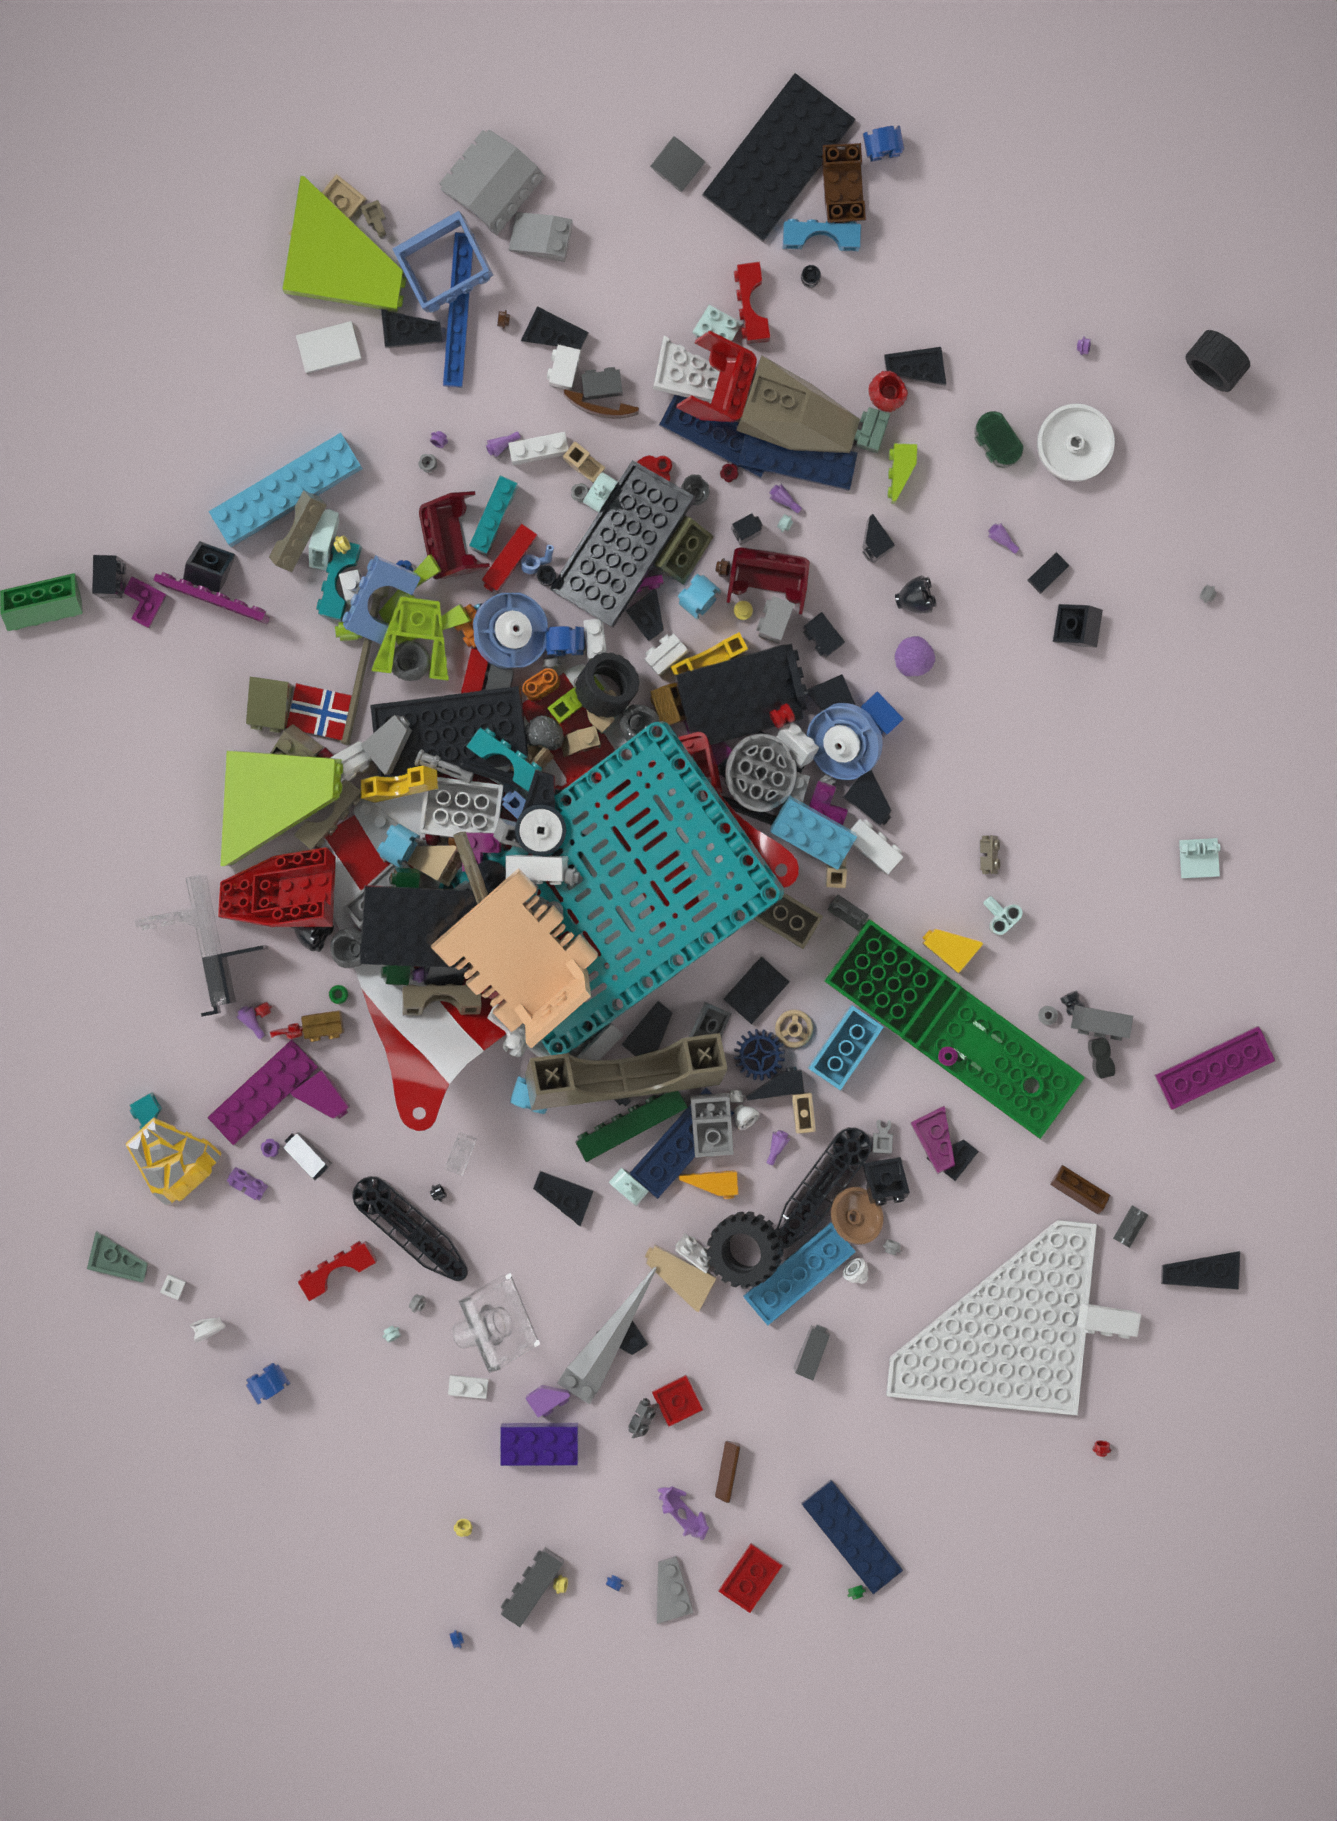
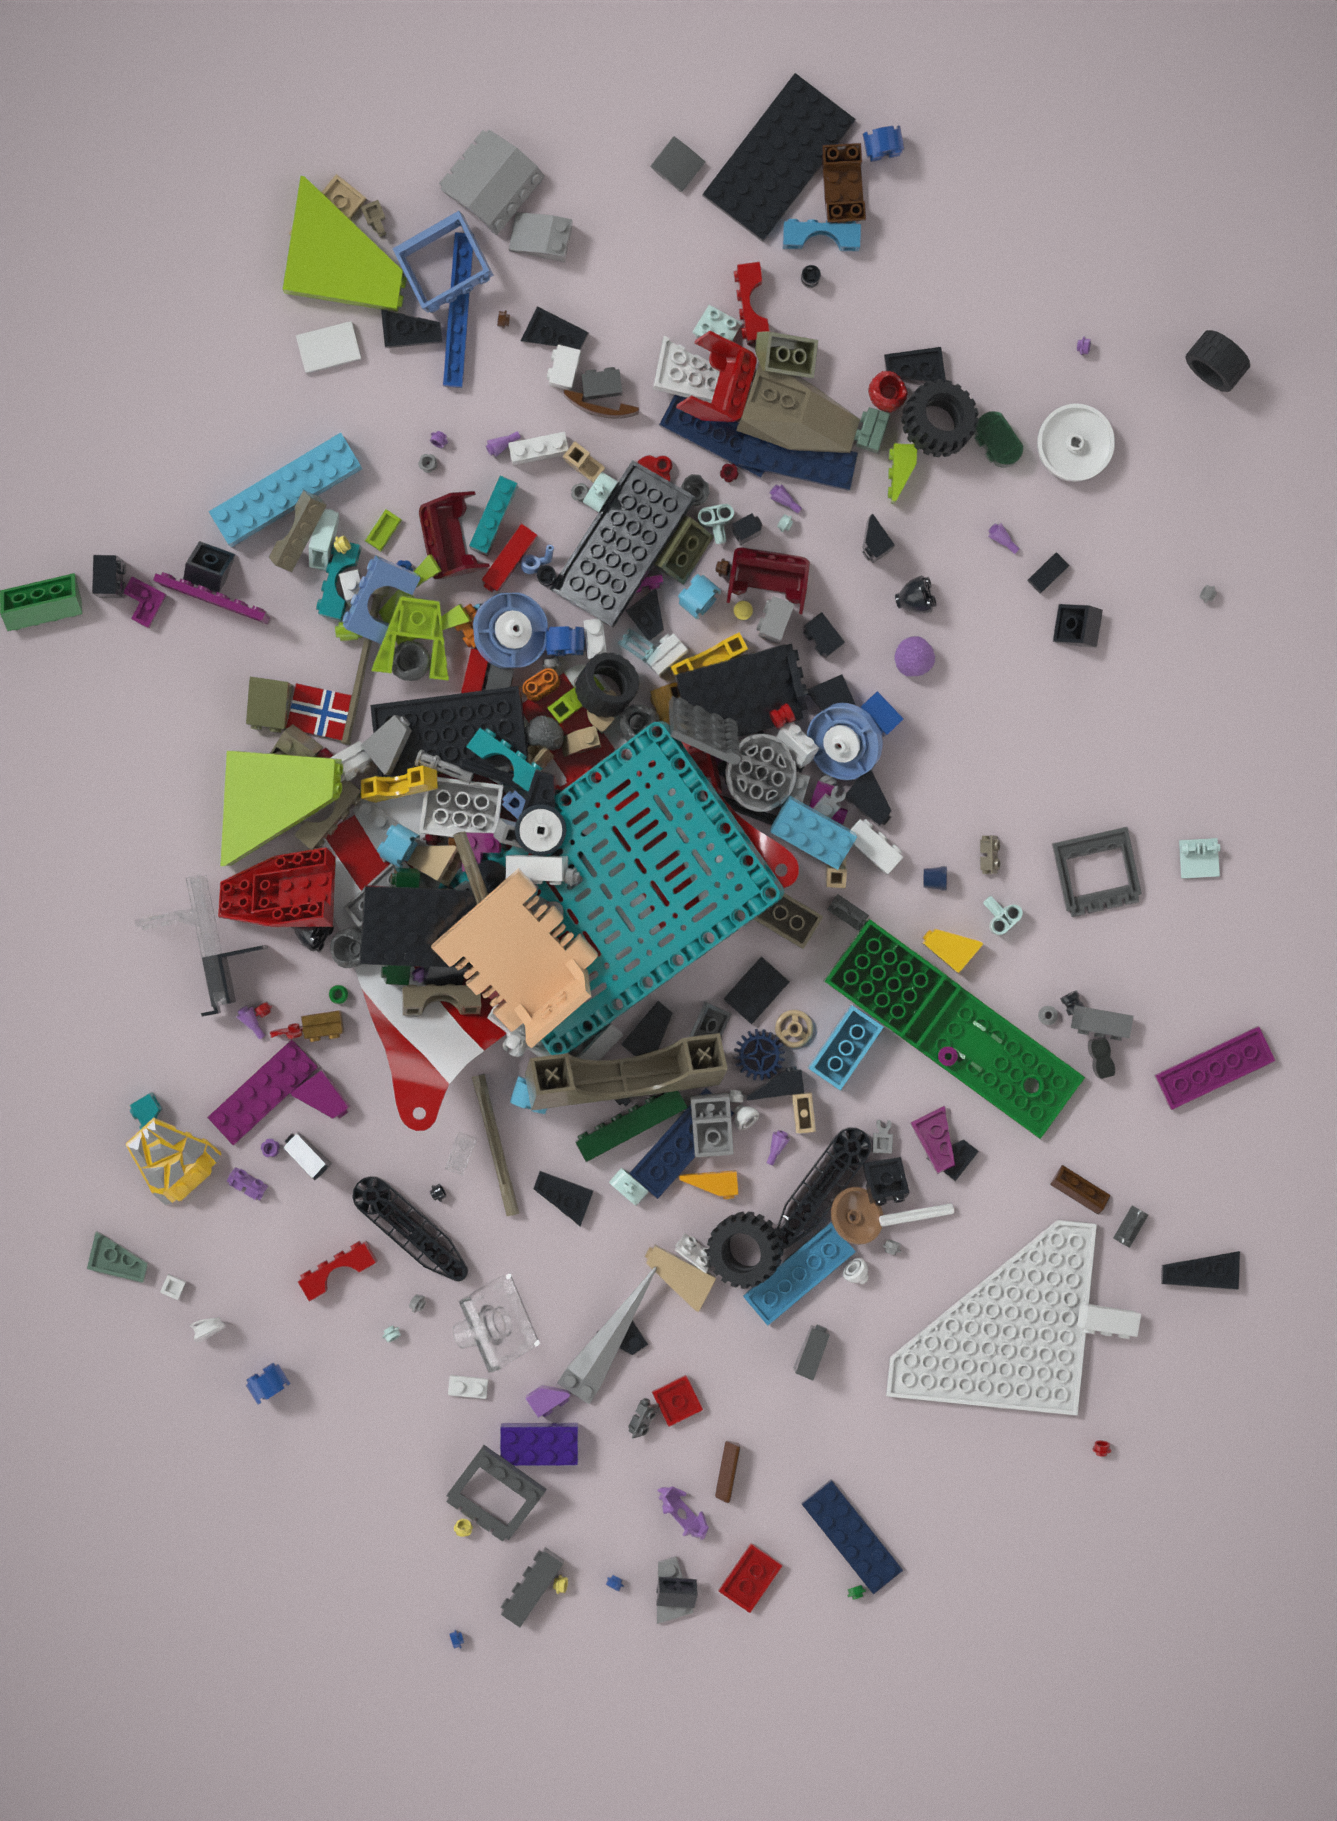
(383, 530): none -> lime tile
(505, 1183): none -> dark tan piece
(509, 1476): none -> dark grey hinge
(627, 638): none -> clear light blue tile
(676, 1592): none -> black hinge
(704, 730): none -> dark grey hinge
(717, 522): none -> light aqua beam
(786, 354): none -> olive slope
(828, 804): none -> light grey plate
(918, 1214): none -> white axle
(935, 878): none -> dark blue piece
(952, 400): none -> black tyre
(1089, 845): none -> dark grey hinge

